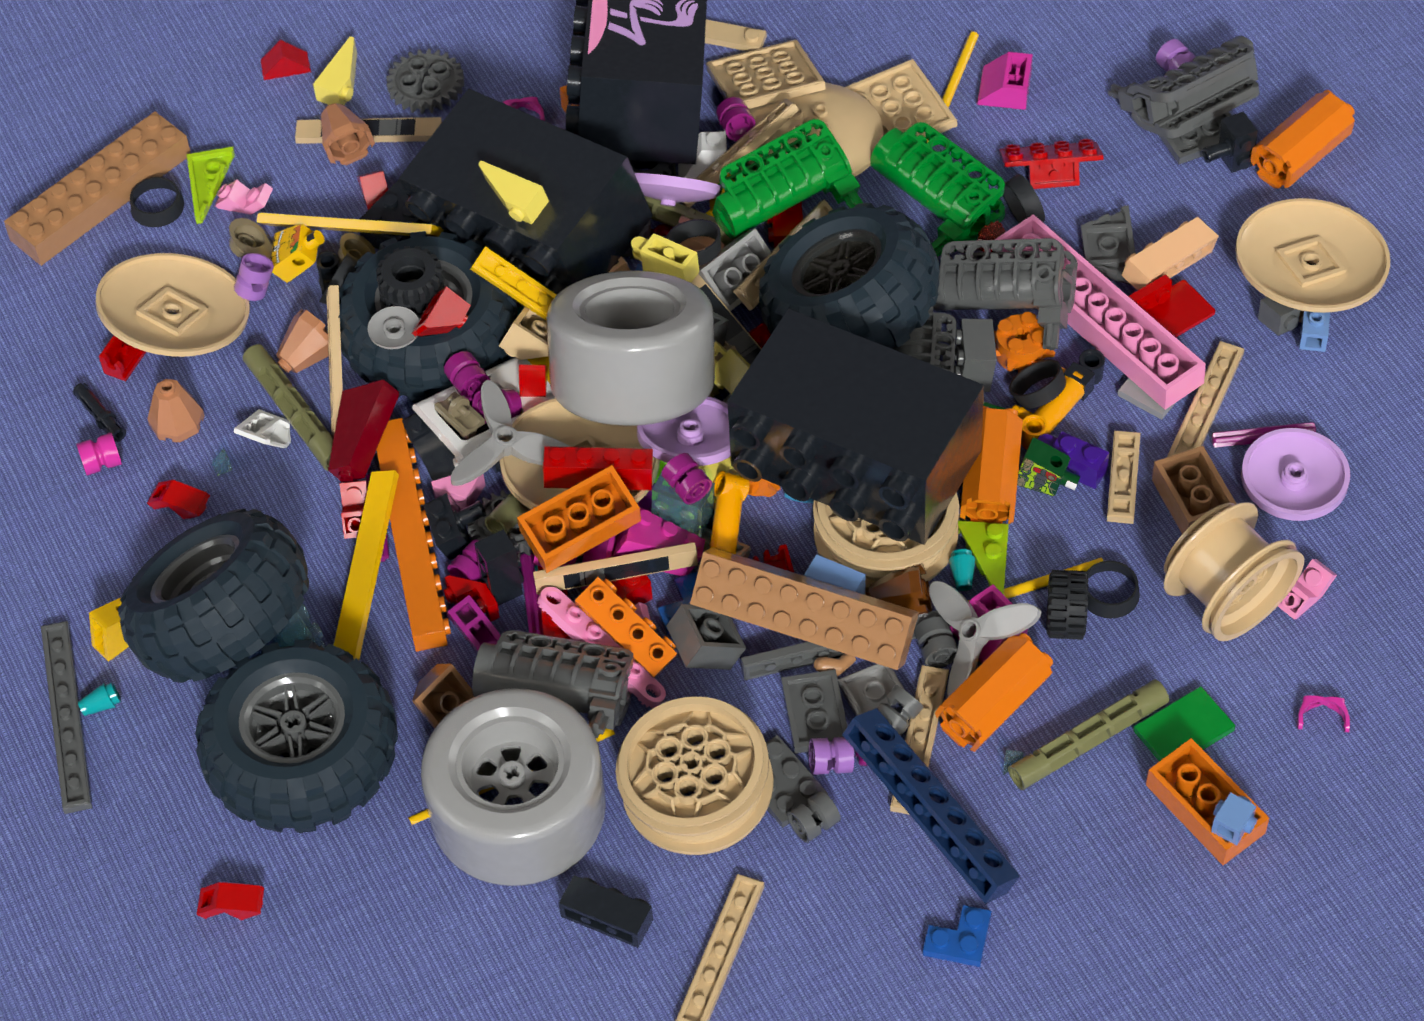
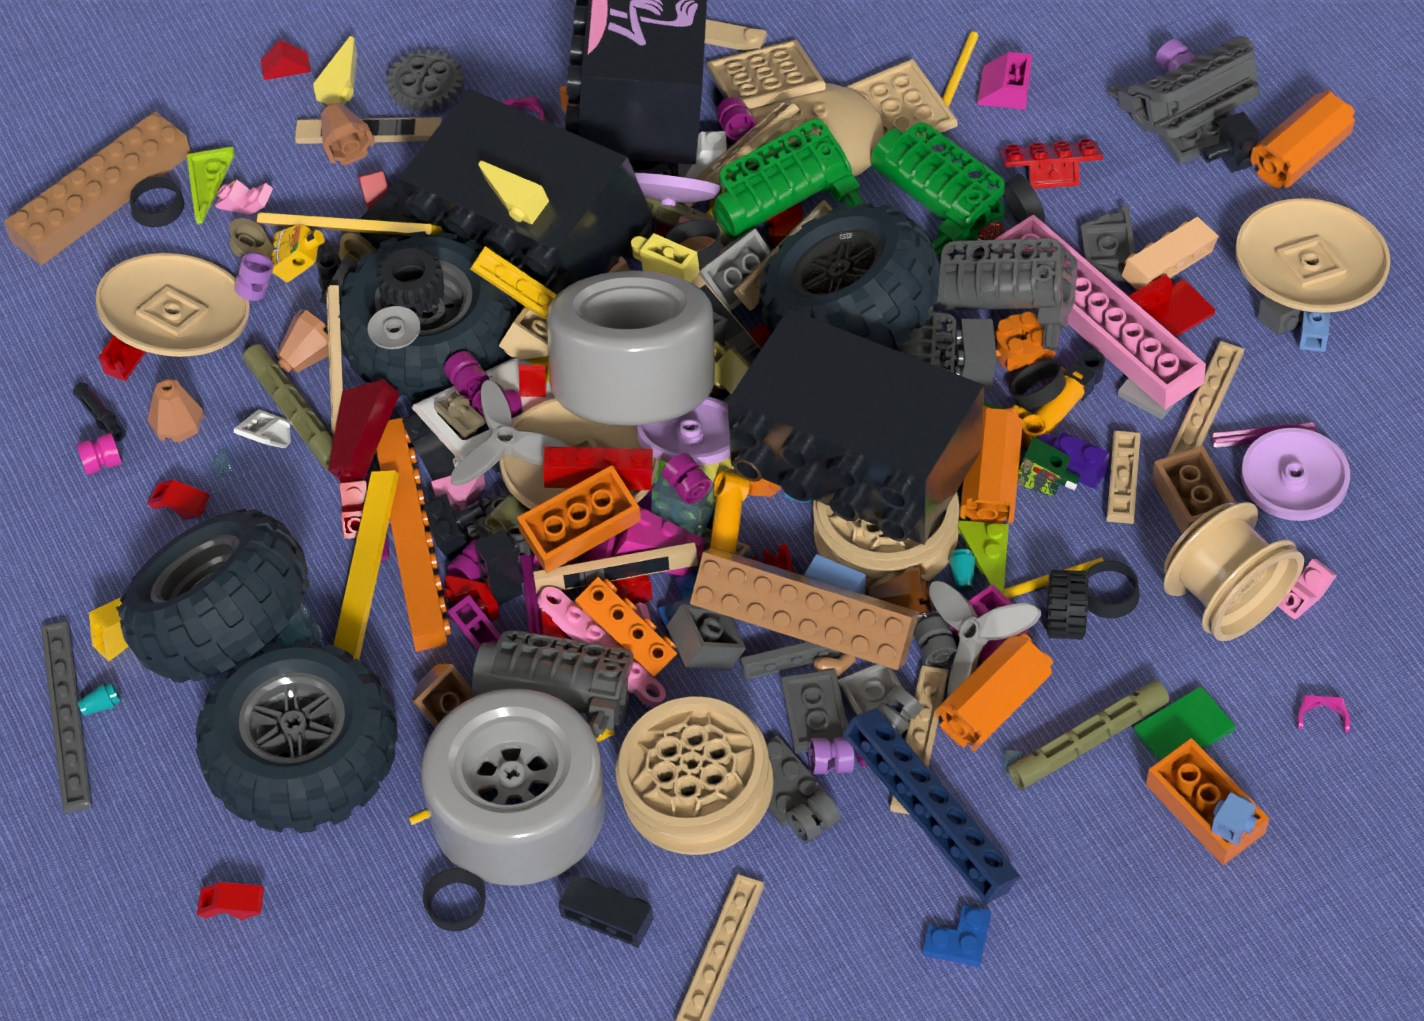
(442, 314): slope -> none
(449, 877): none -> black tyre

